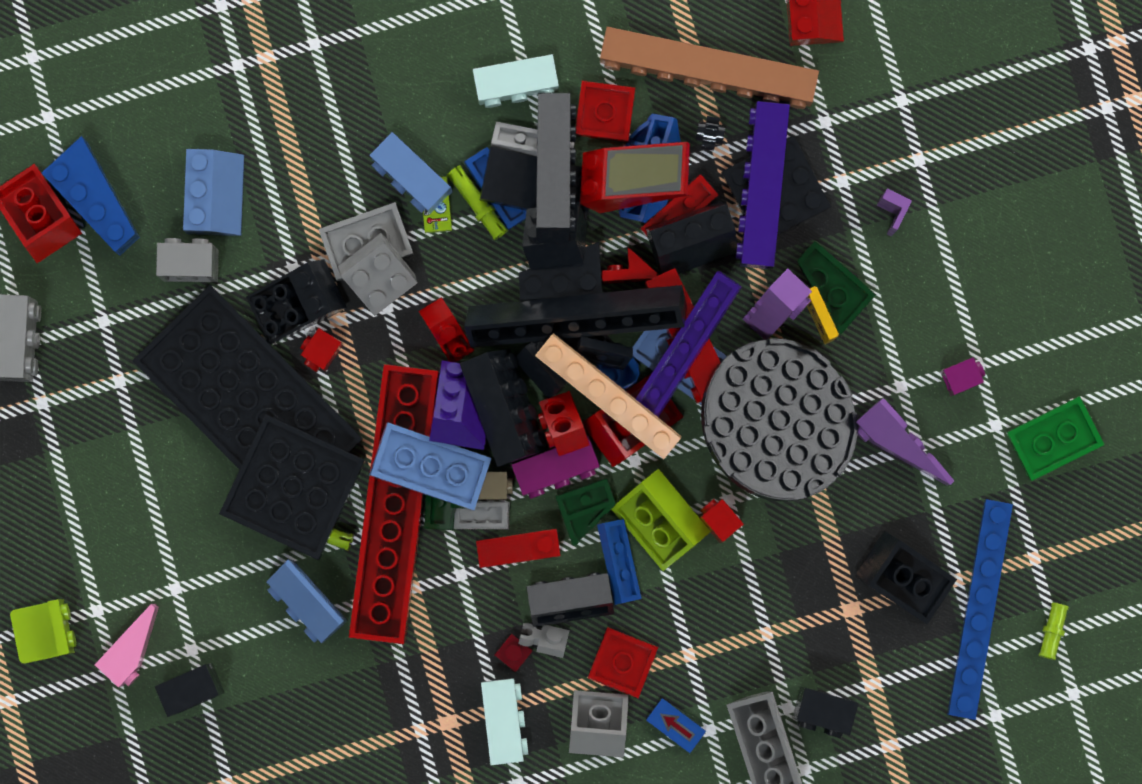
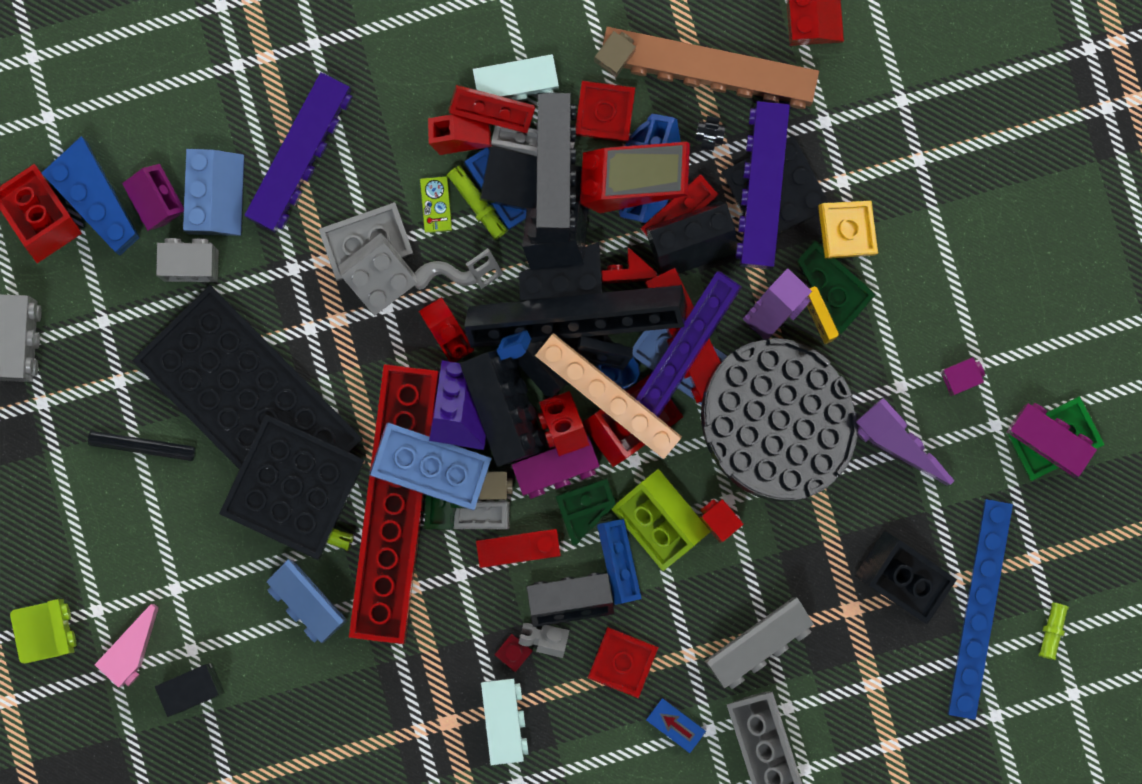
(141, 445): none -> black axle
(153, 197): none -> magenta brick
(296, 301): black slope -> none
(298, 153): none -> dark purple brick
(320, 350): red brick -> none
(410, 174): medium blue brick -> none
(457, 134): none -> red slope
(473, 276): none -> light grey piece
(491, 109): none -> red plate
(514, 345): none -> blue plate
(598, 723): light grey slope -> none
(615, 53): none -> dark tan brick
(759, 642): none -> light grey slope
(825, 711): black brick -> none
(848, 229): none -> yellow tile
(895, 204): medium lavender panel -> none
(1052, 439): none -> magenta brick

